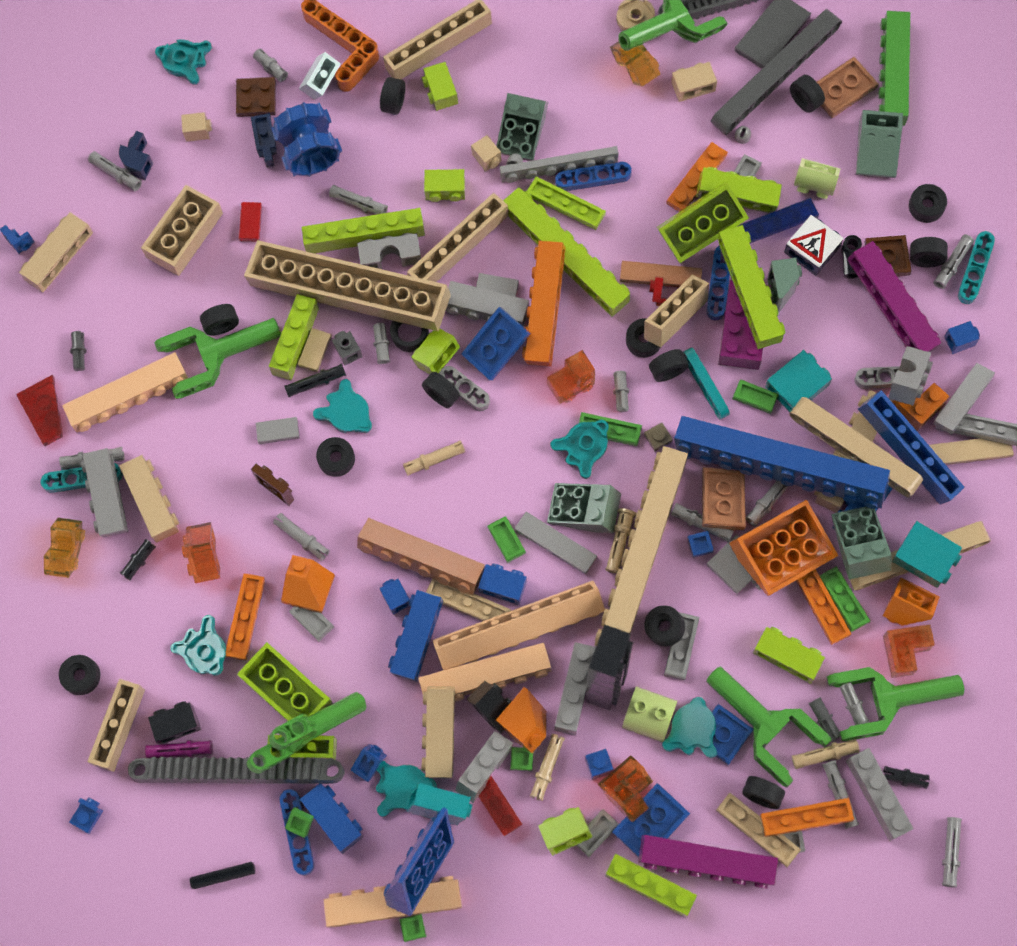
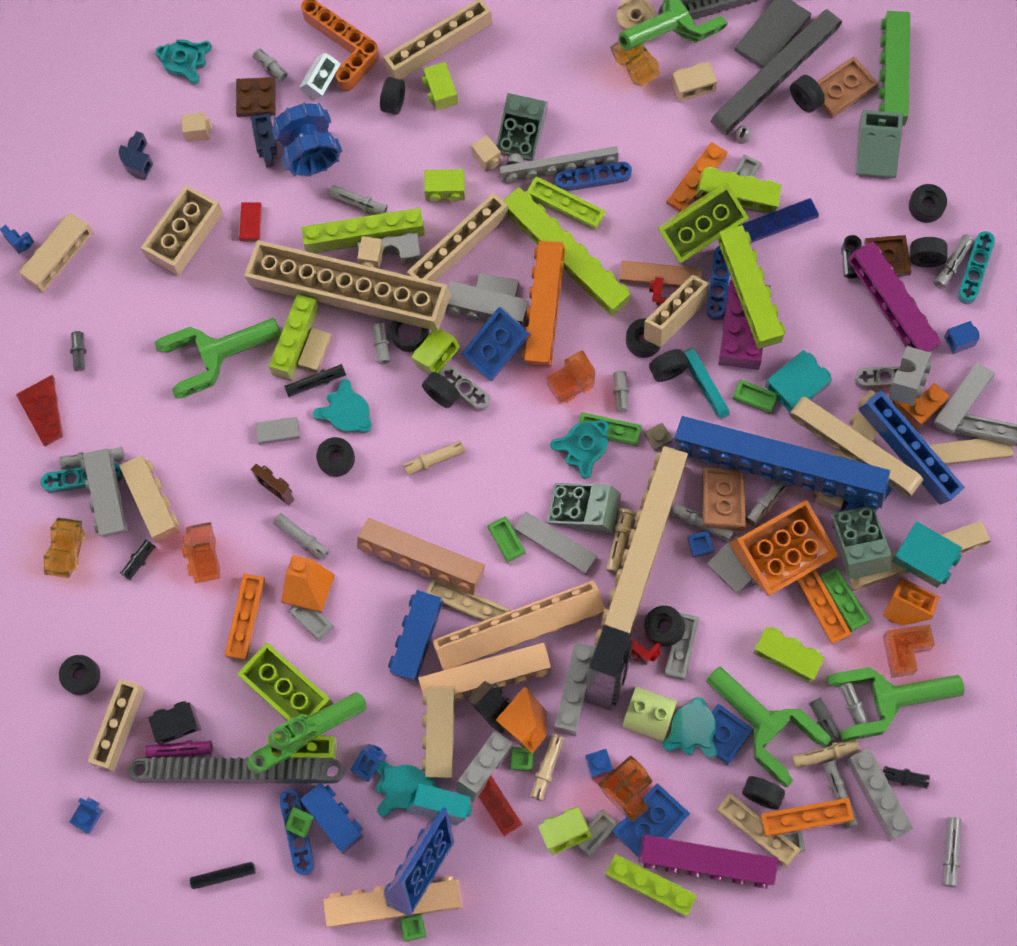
(120, 174): light grey pin -> none
(124, 393): light nougat brick -> none
(202, 650): tile -> none
(219, 319): black tyre -> none
(347, 353): dark grey brick -> none
(370, 252): none -> tan brick
(395, 595): blue brick -> none
(502, 583): blue brick -> none
(642, 654): none -> red bracket
(783, 278): sand green slope -> none
(813, 245): piece -> none
(816, 177): yellowish green brick -> none

